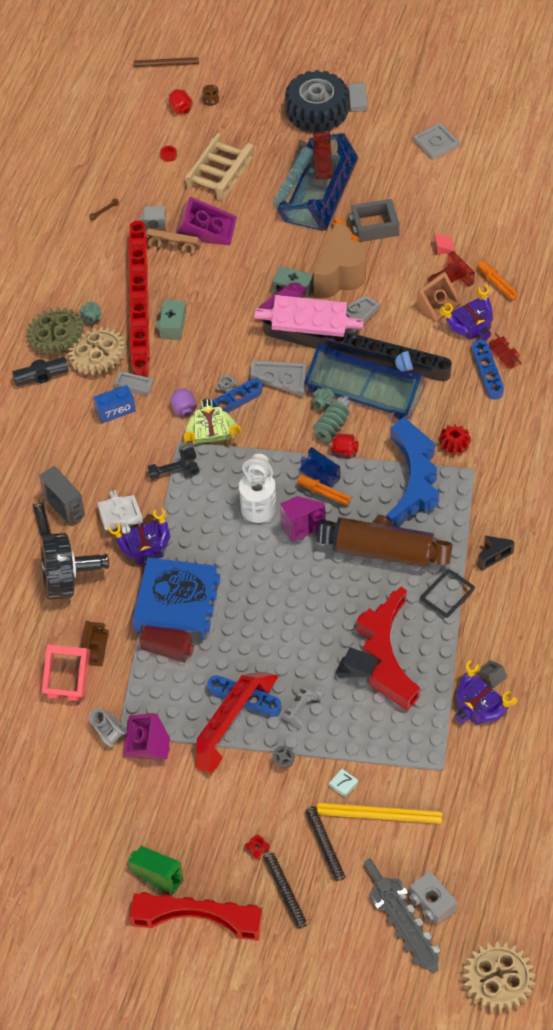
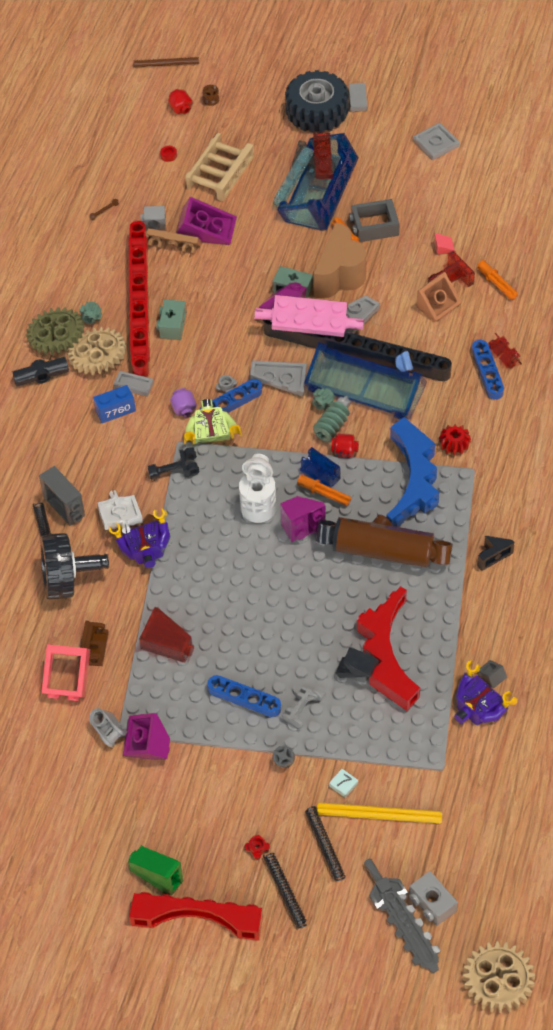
(176, 596): blue panel -> none
(206, 755): red slope -> none
(472, 318): dark purple torso -> none
(472, 588): black piece -> none

